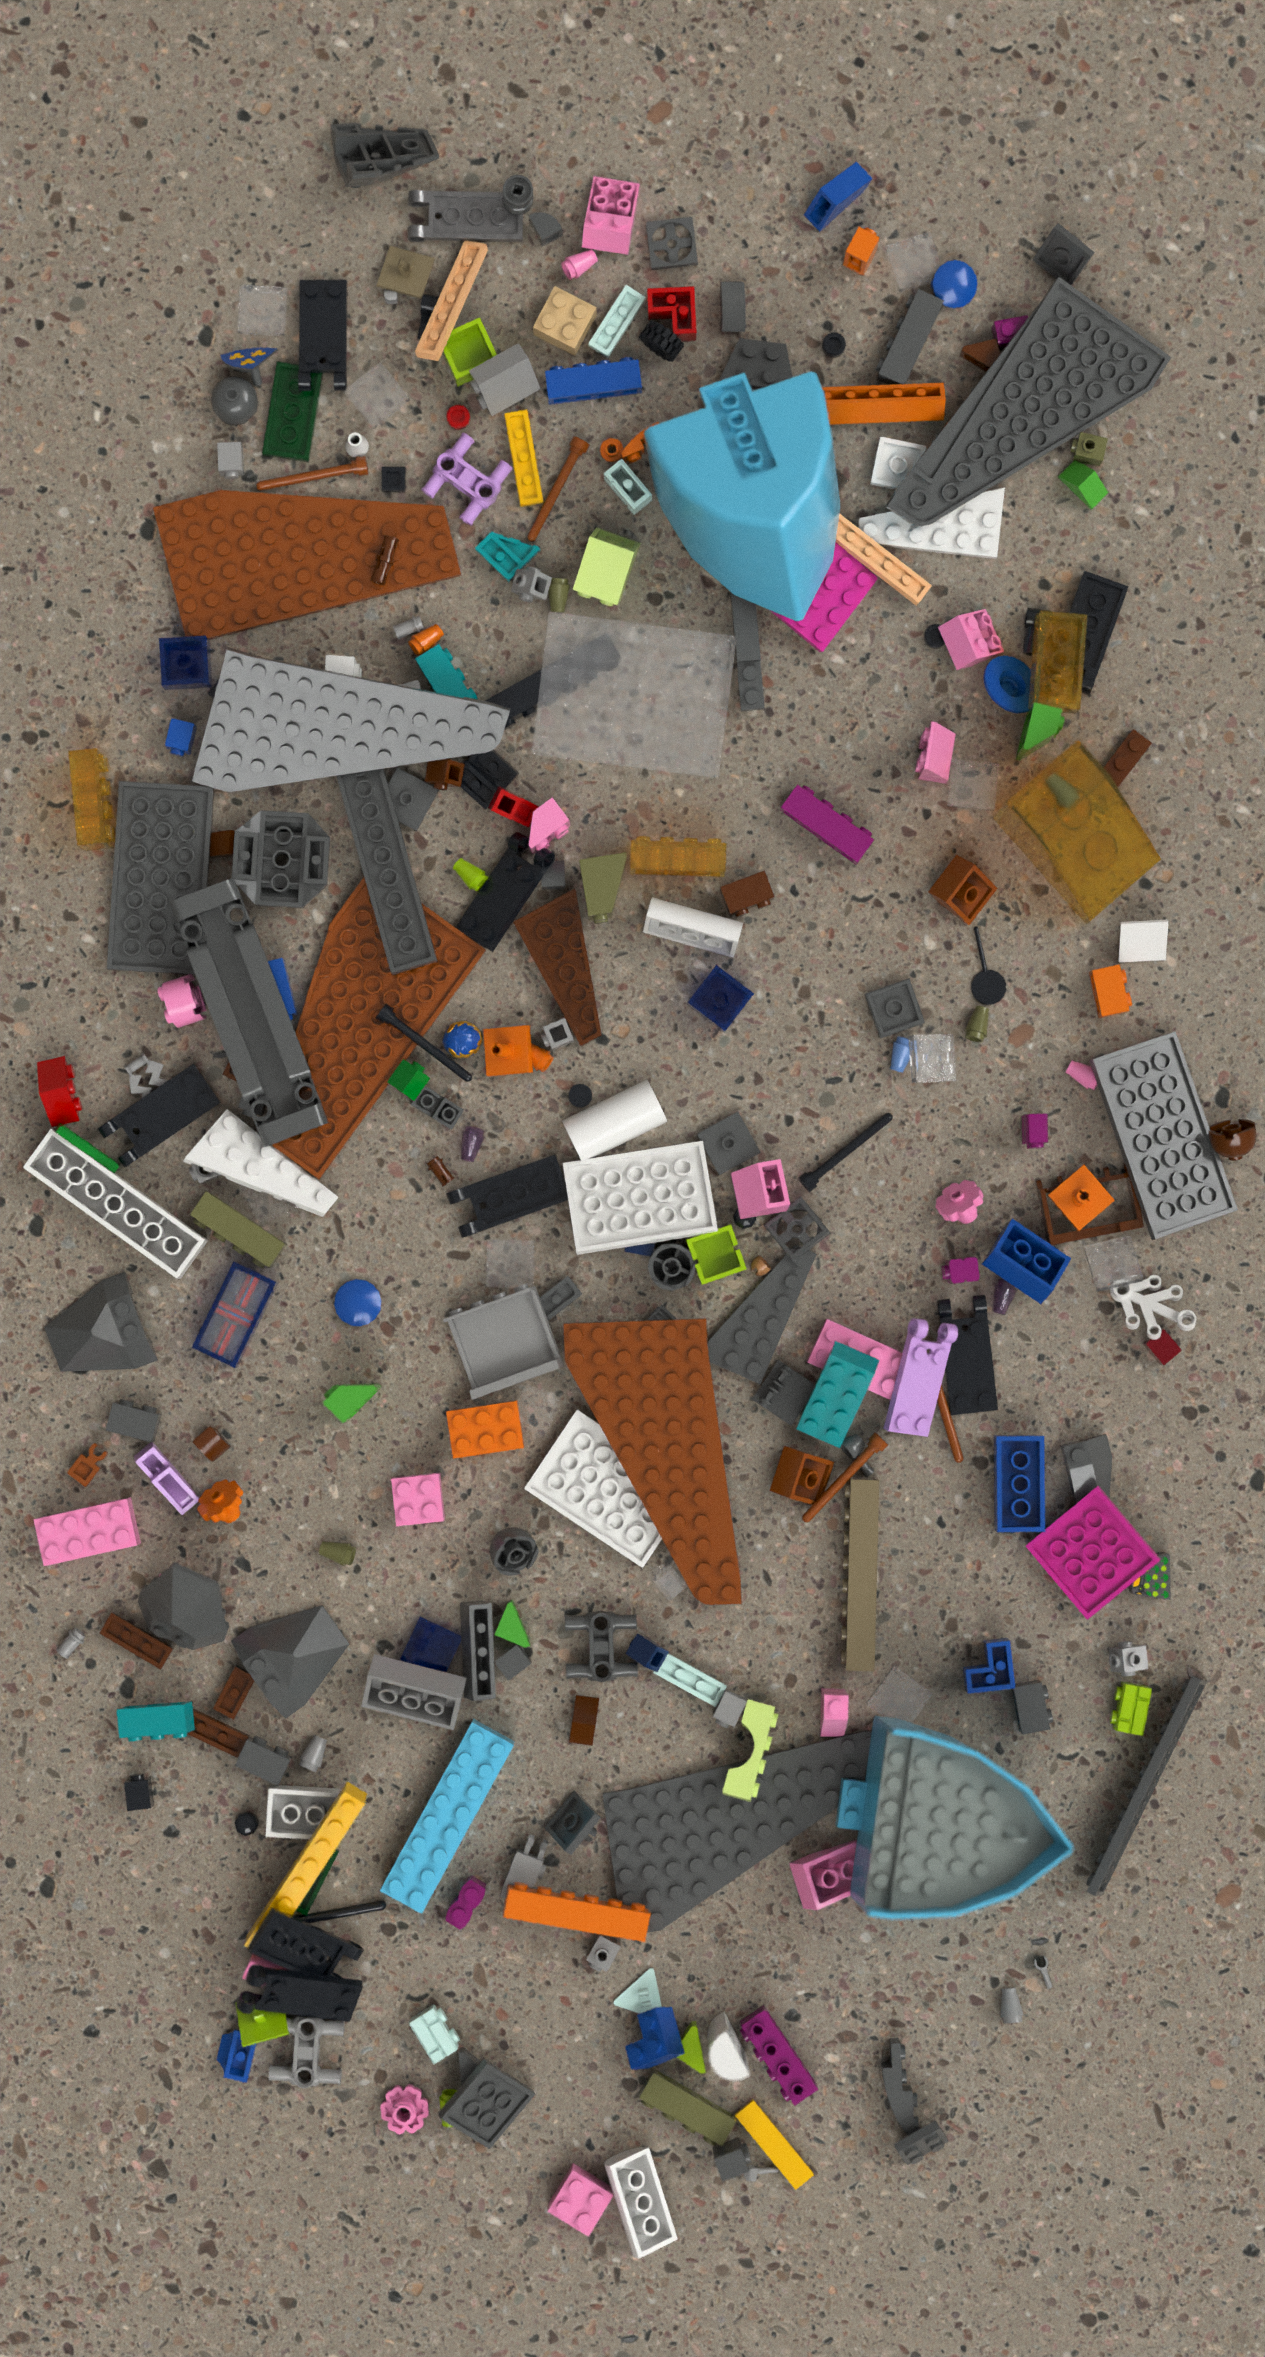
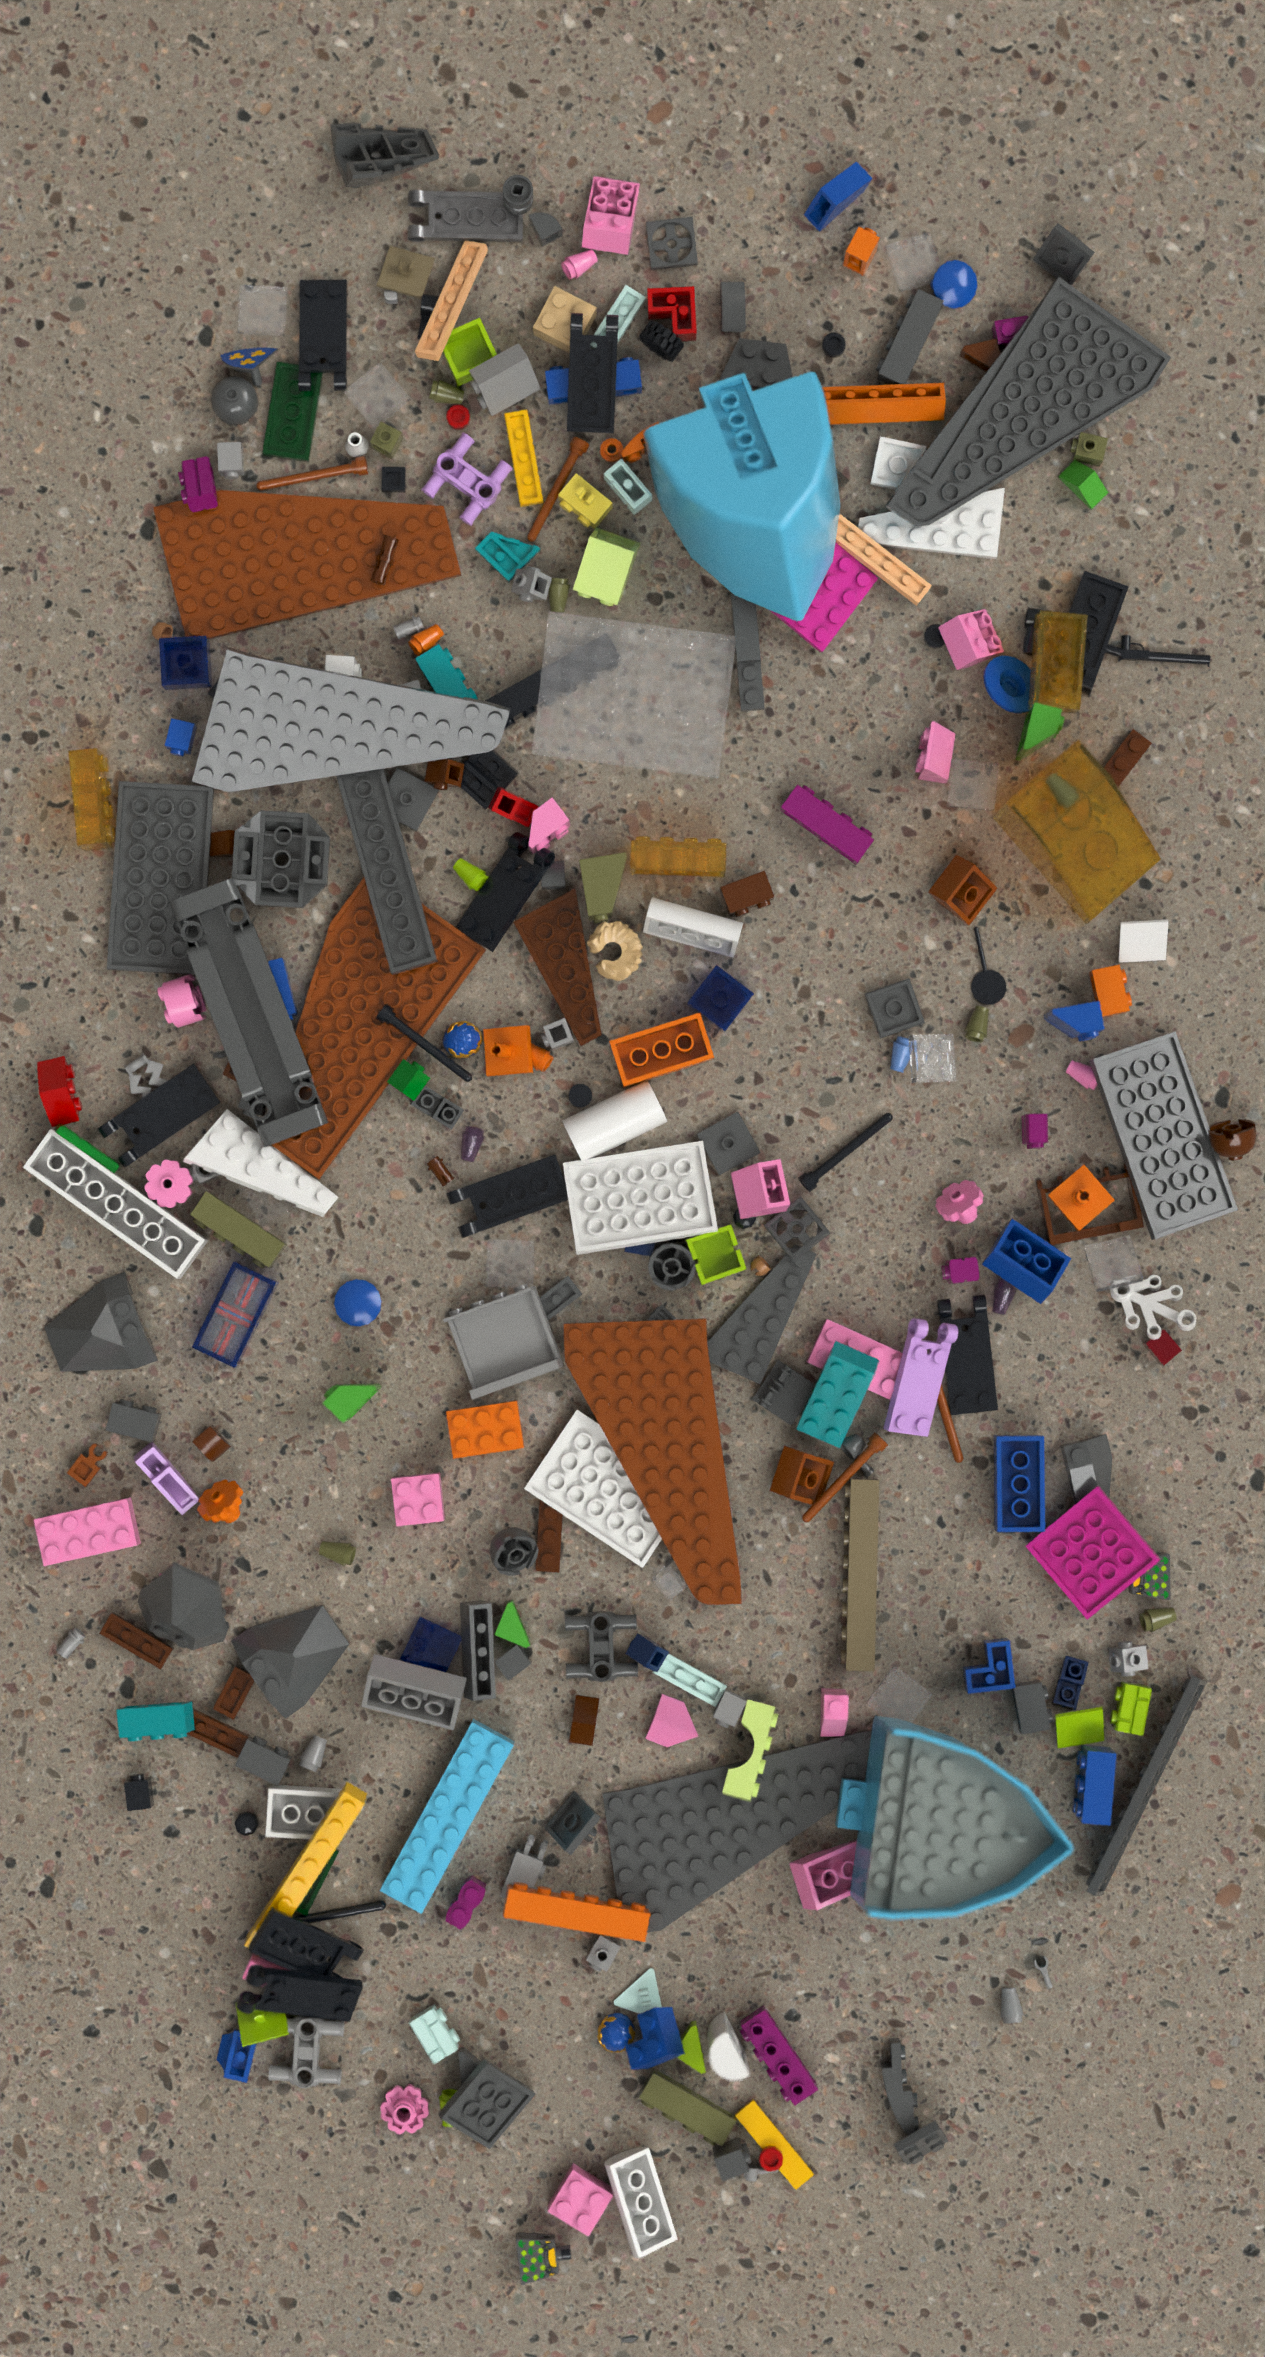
(157, 1178): none -> bright pink plant
(162, 630): none -> medium nougat hinge
(199, 484): none -> magenta brick
(386, 440): none -> olive brick
(445, 393): none -> olive cone
(539, 2256): none -> dark grey torso
(549, 1539): none -> reddish brown plate
(584, 501): none -> light yellow brick
(592, 378): none -> black hinge
(616, 2032): none -> blue hair
(630, 946): none -> tan piece
(661, 1050): none -> orange brick
(671, 1723): none -> bright pink slope
(771, 2158): none -> red tile
(1070, 1682): none -> dark blue slope
(1078, 1021): none -> blue slope
(1079, 1727): none -> lime piece
(1094, 1784): none -> blue brick
(1126, 653): none -> black piece
(1156, 1618): none -> olive cone

